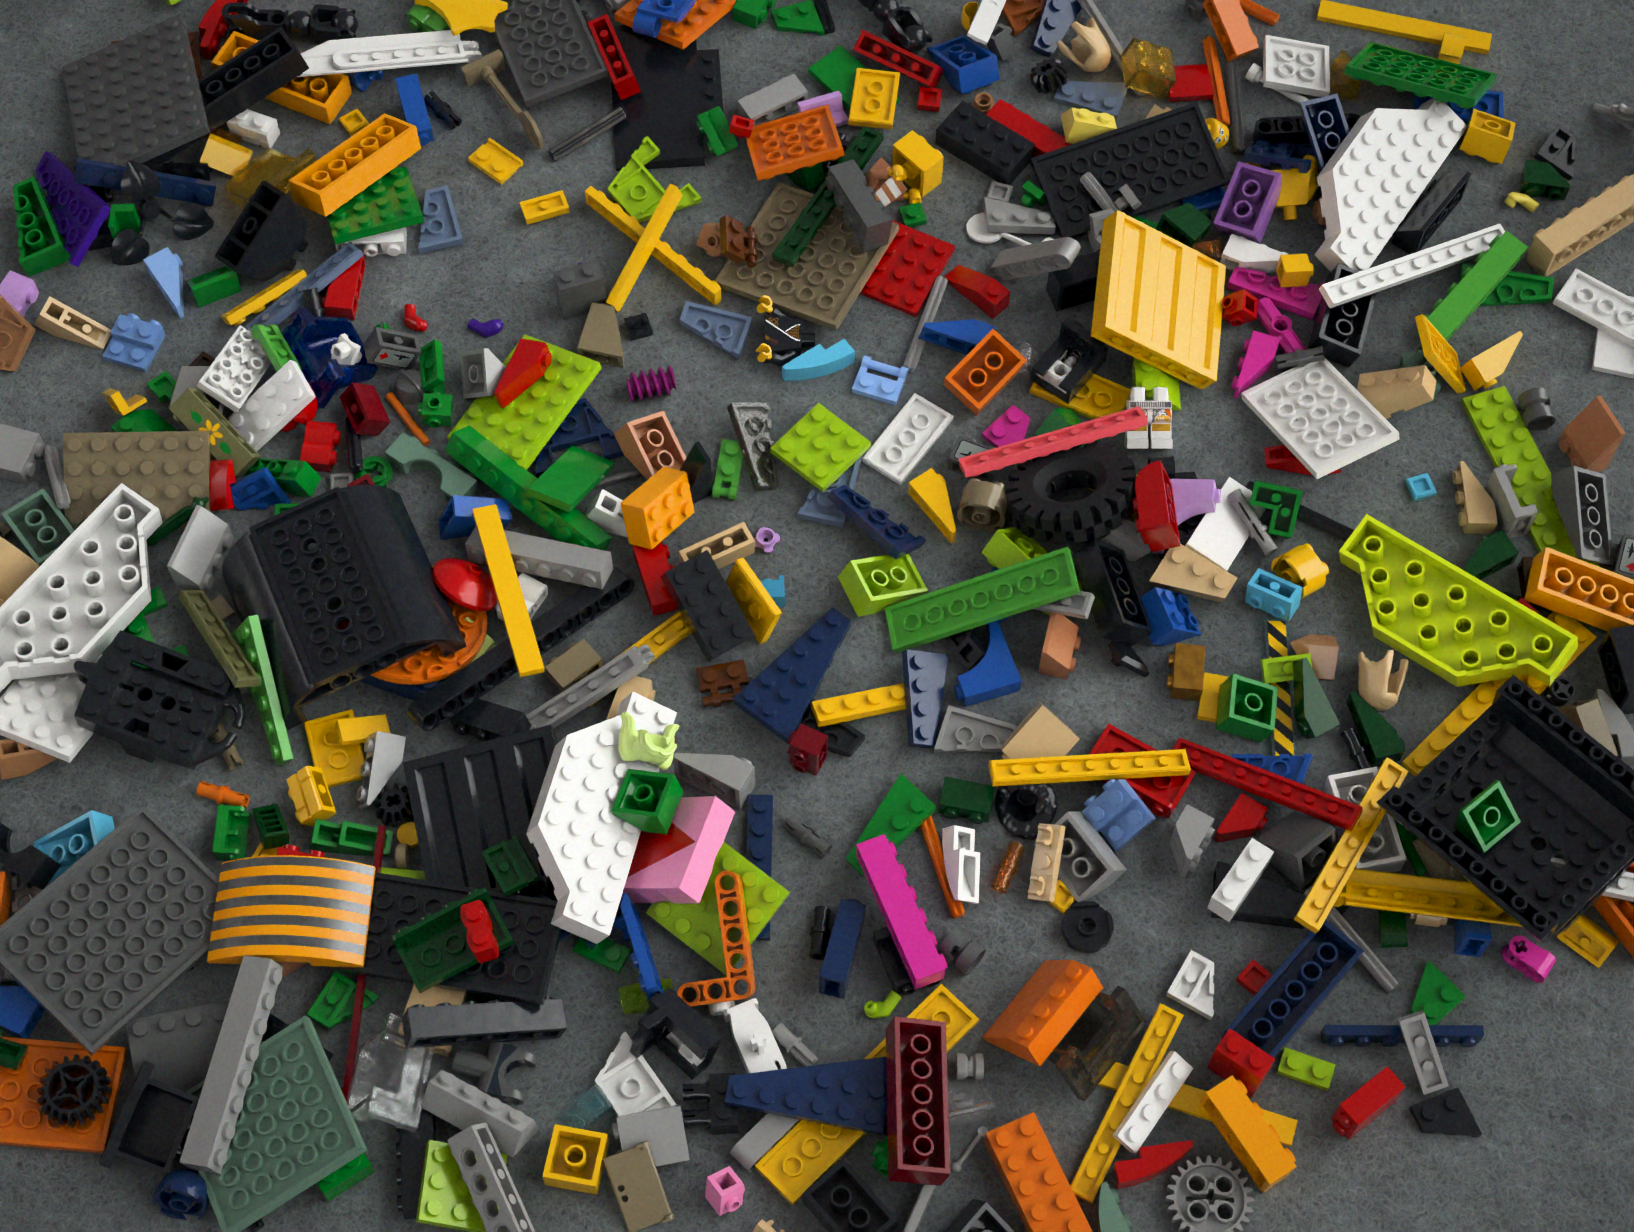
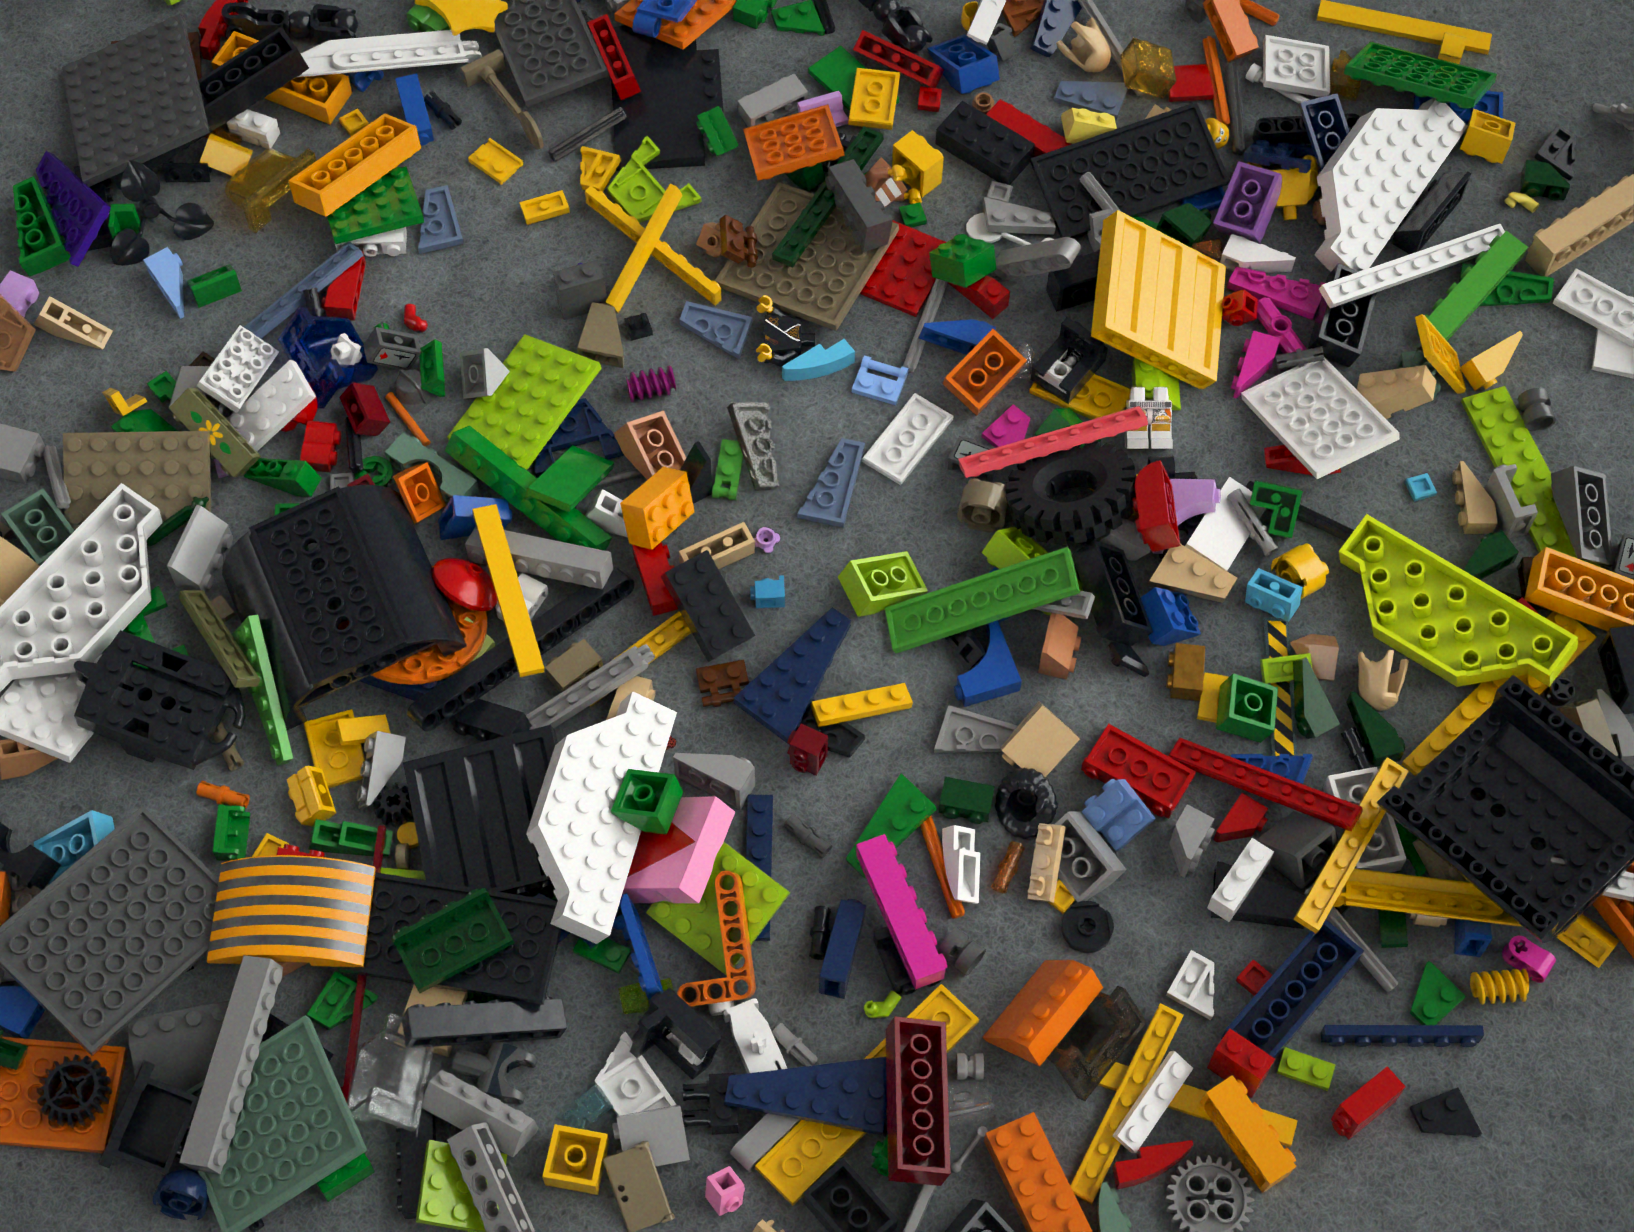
(134, 342): medium blue plate -> none
(171, 186): dark blue plate -> none
(220, 477): red slope -> none
(257, 302): yellow plate -> none
(258, 491): blue wing -> none
(265, 235): black hips -> none
(271, 839): dark green slope -> none
(274, 345): bright green plate -> none
(419, 491): none -> orange slope
(436, 409): green brick -> none
(479, 931): red brick -> none
(486, 329): dark purple arm -> none
(509, 866): dark green plate -> none
(523, 370): red slope -> none
(597, 168): none -> yellow wing
(646, 746): yellowish green hair -> none
(741, 126): red plate -> none
(753, 600): yellow tile -> none
(820, 447): lime plate -> none
(875, 522): dark blue wing -> none
(924, 687): wing -> none
(932, 497): yellow slope -> none
(963, 260): none -> green brick
(1032, 195): green tile -> none
(1049, 76): black gear -> none
(1089, 767): yellow tile -> none
(1127, 199): light grey tile -> none
(1294, 270): yellow brick -> none
(1422, 1052): light grey plate -> none
(1487, 817): green slope -> none
(1500, 985): none -> yellow piece
(1592, 437): nougat slope -> none

